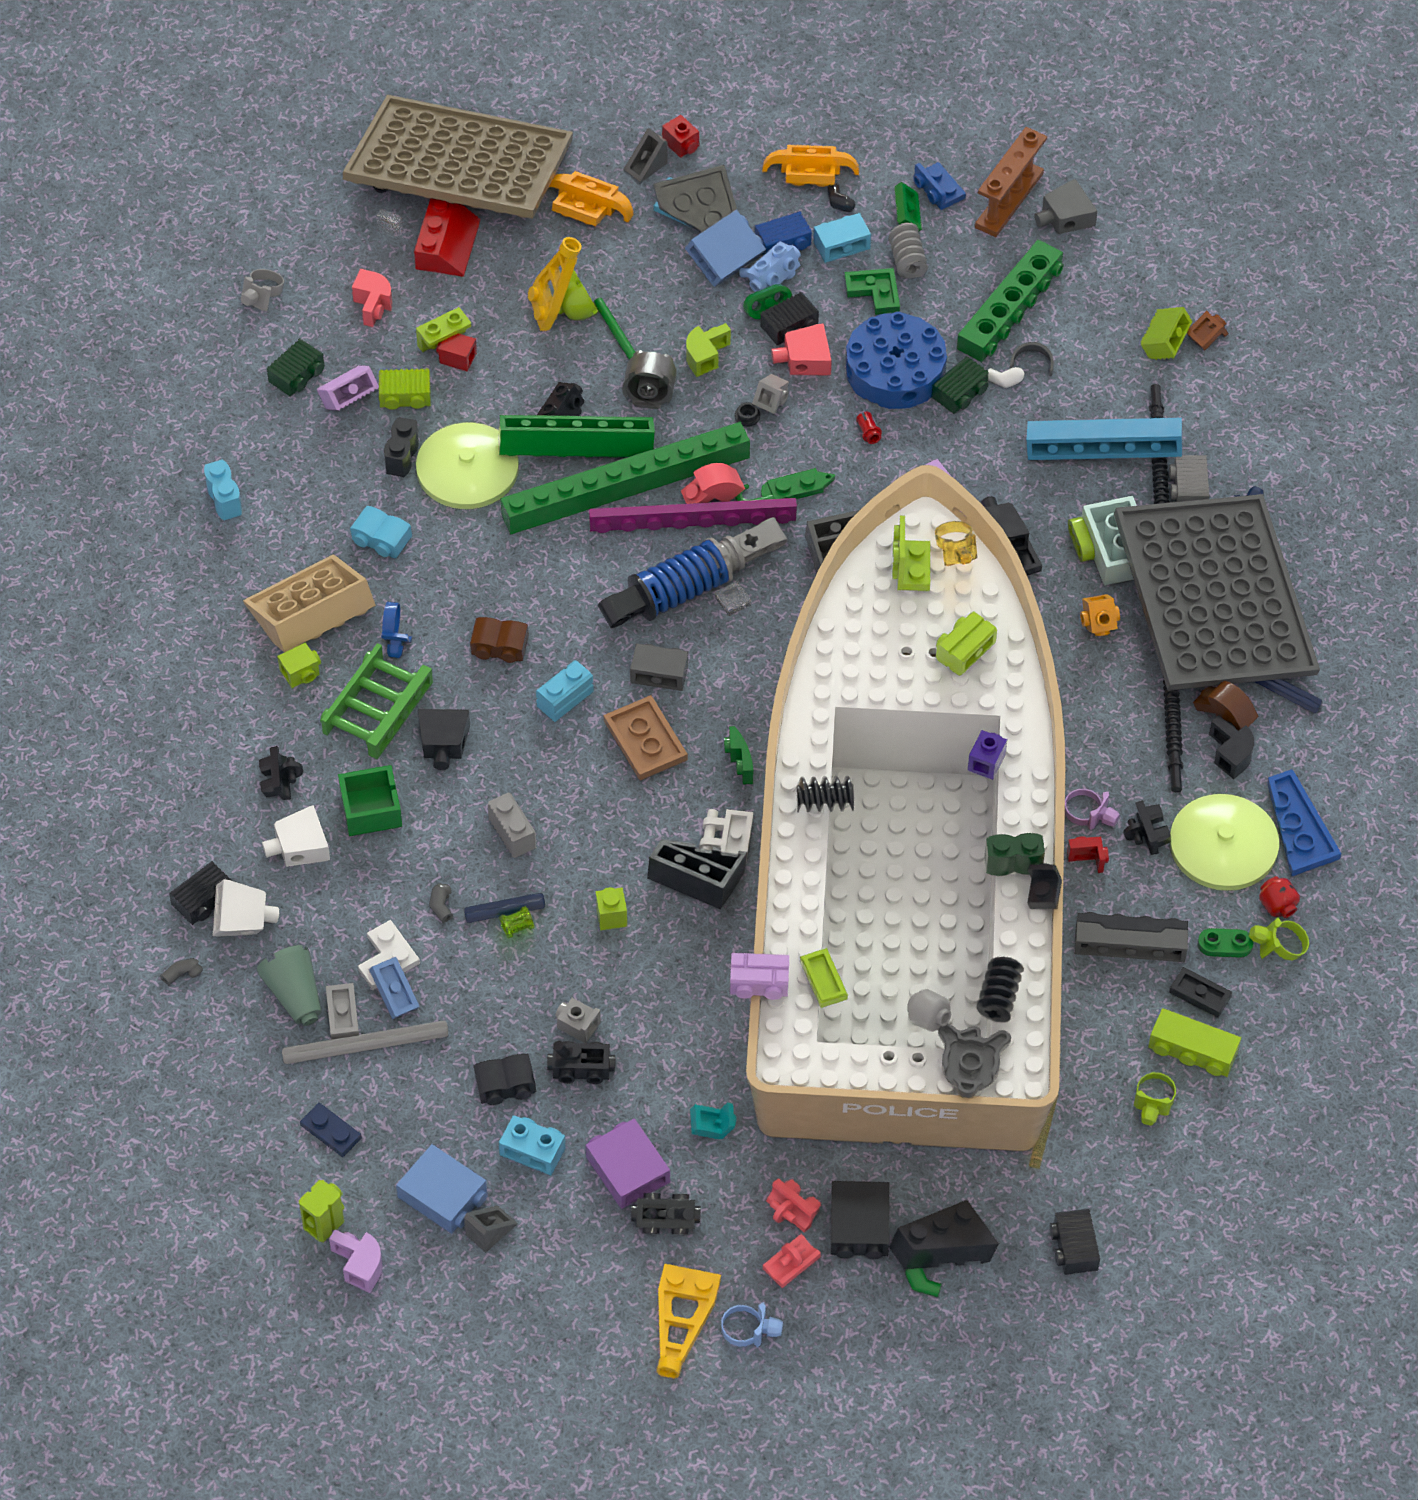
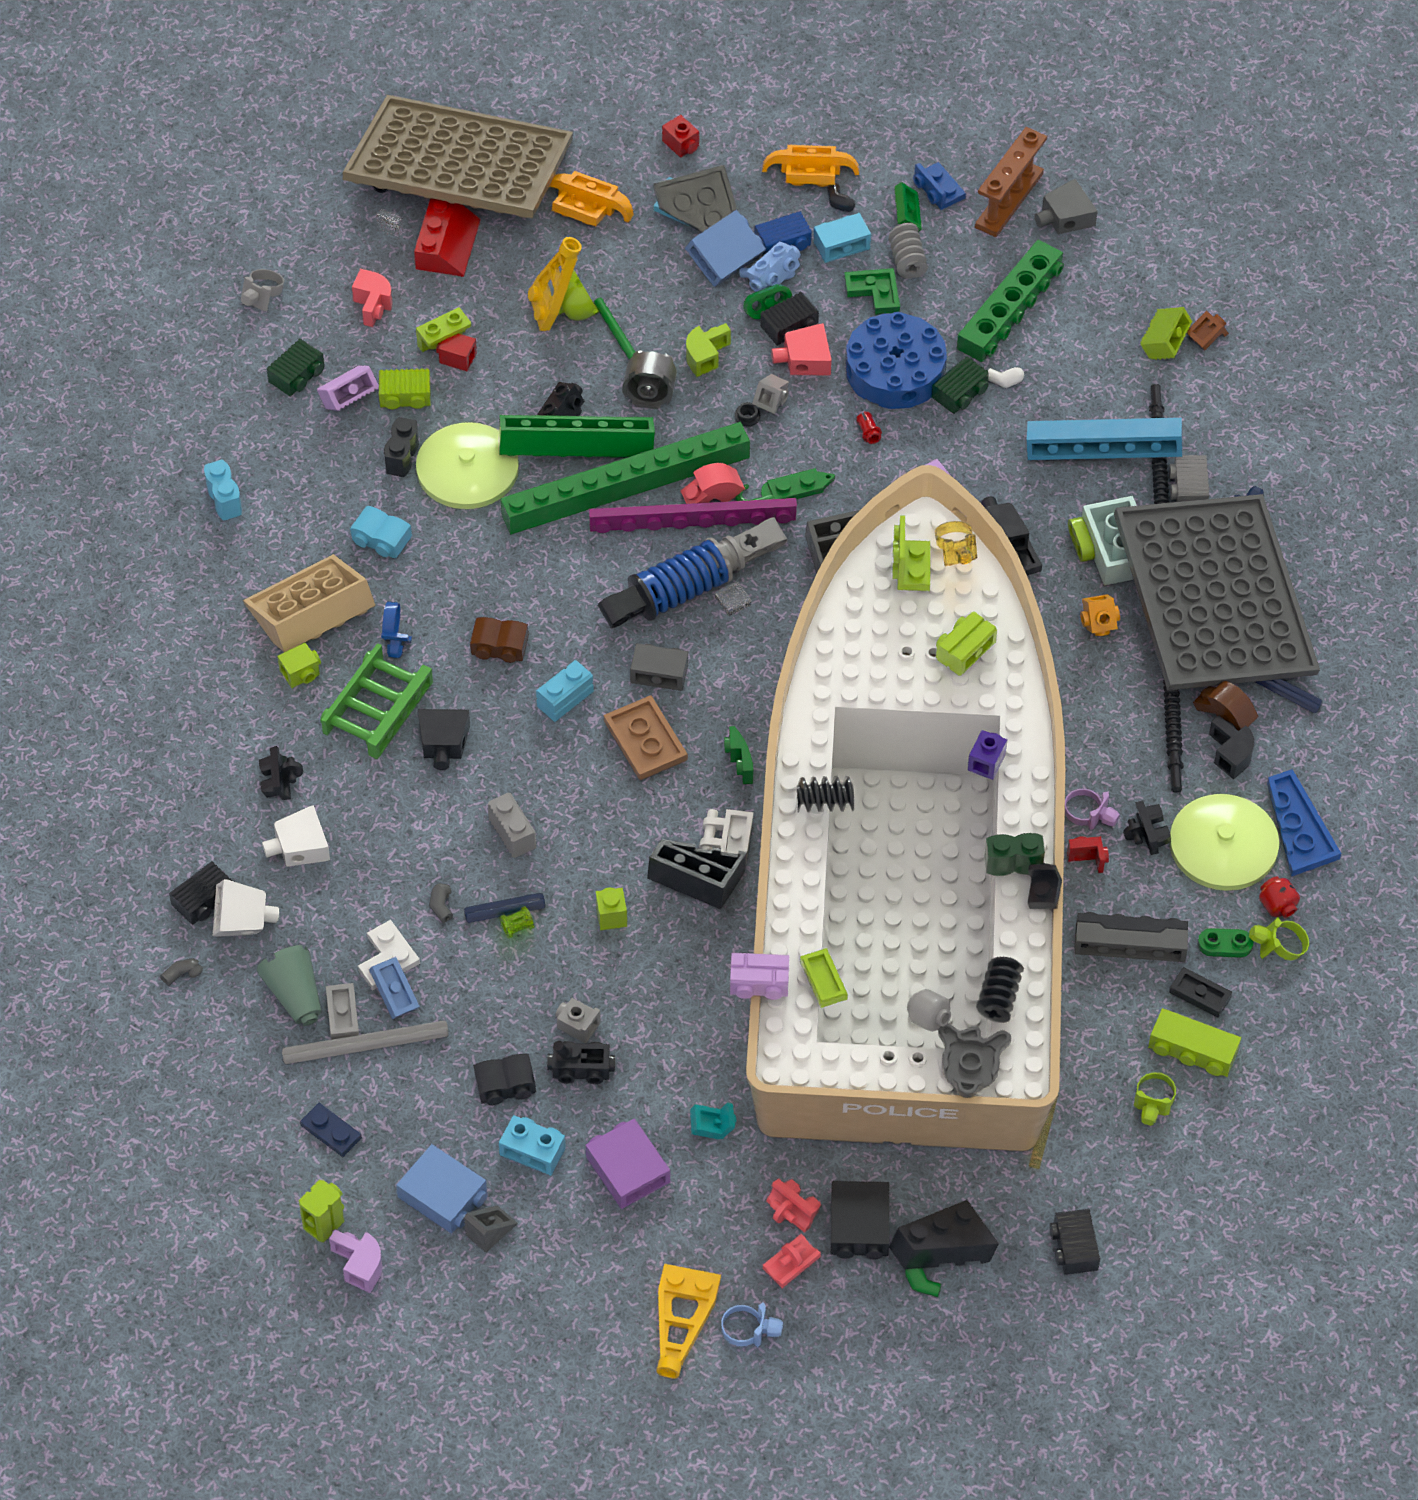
(368, 800): green piece -> none
(648, 156): dark grey slope -> none
(674, 1213): black brick -> none
(1033, 346): dark grey helmet -> none

